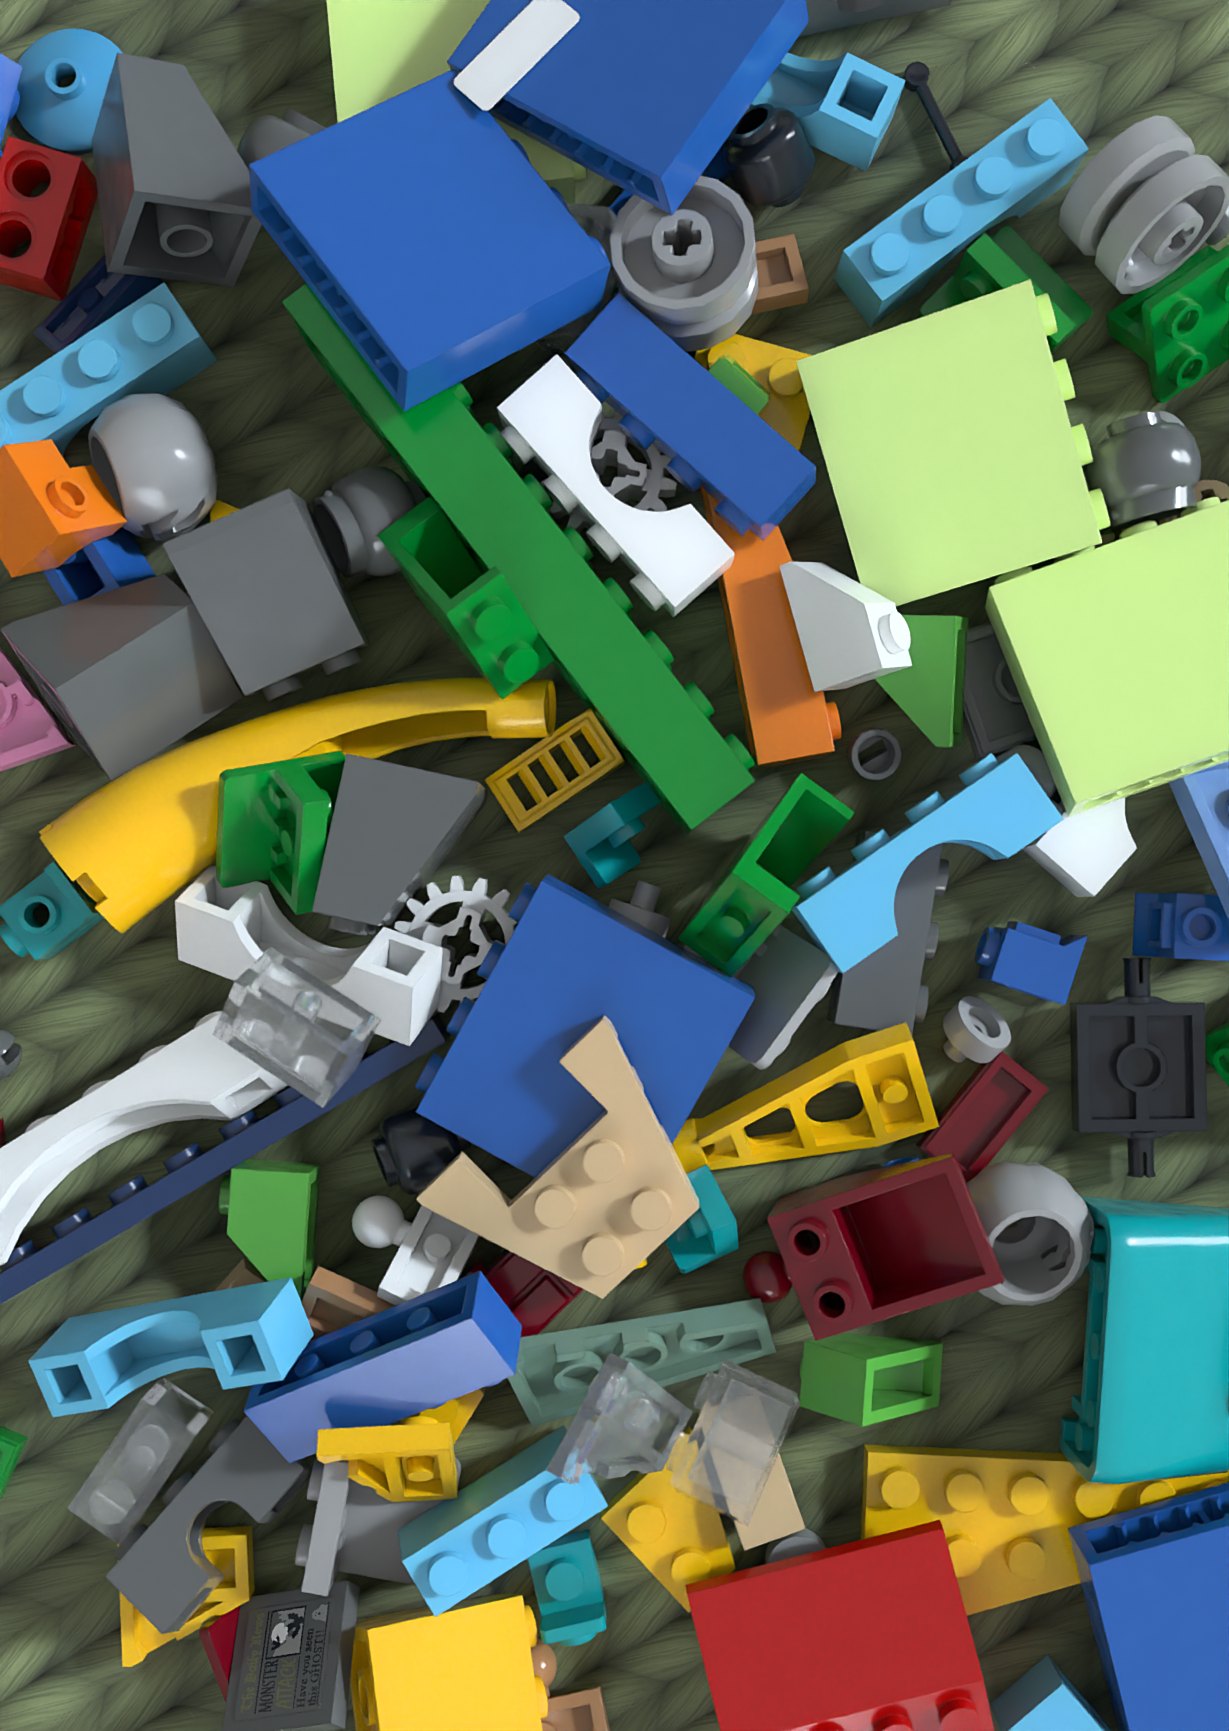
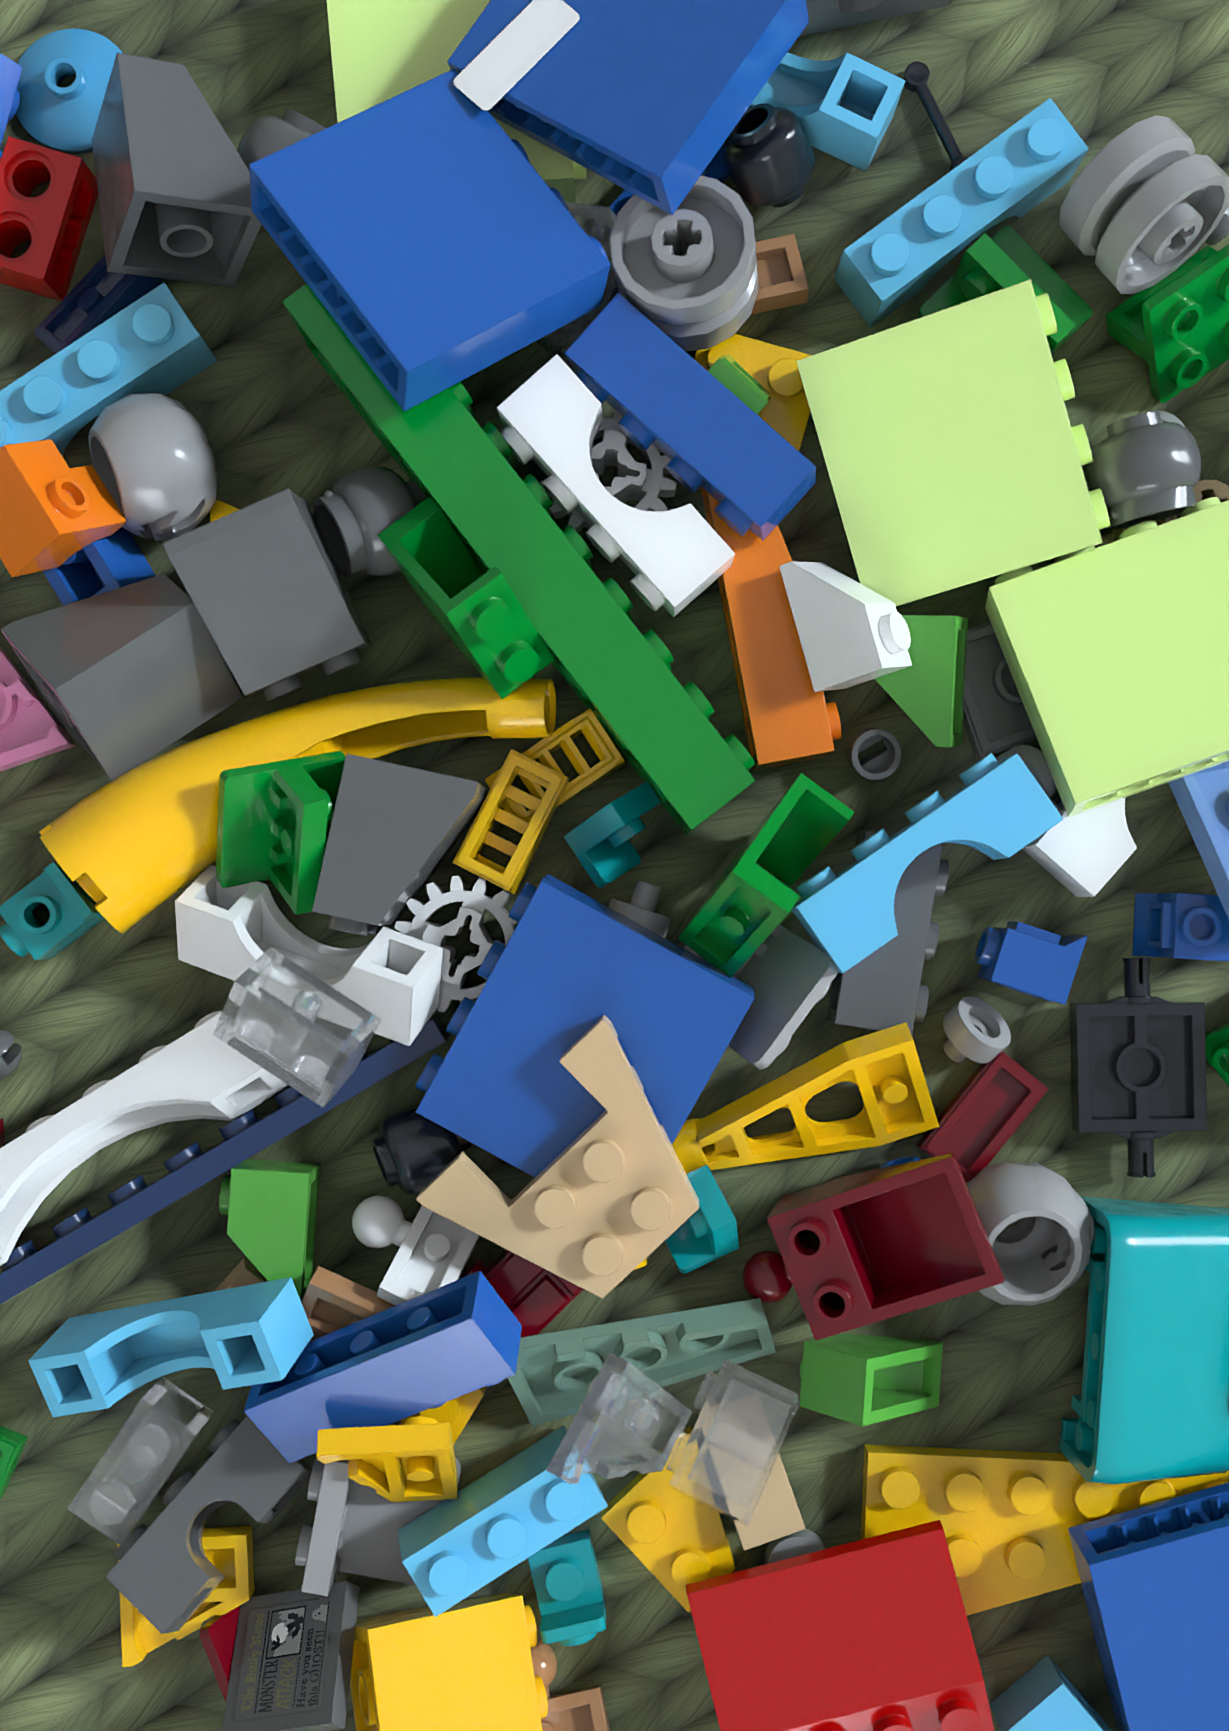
(490, 811): none -> yellow slope

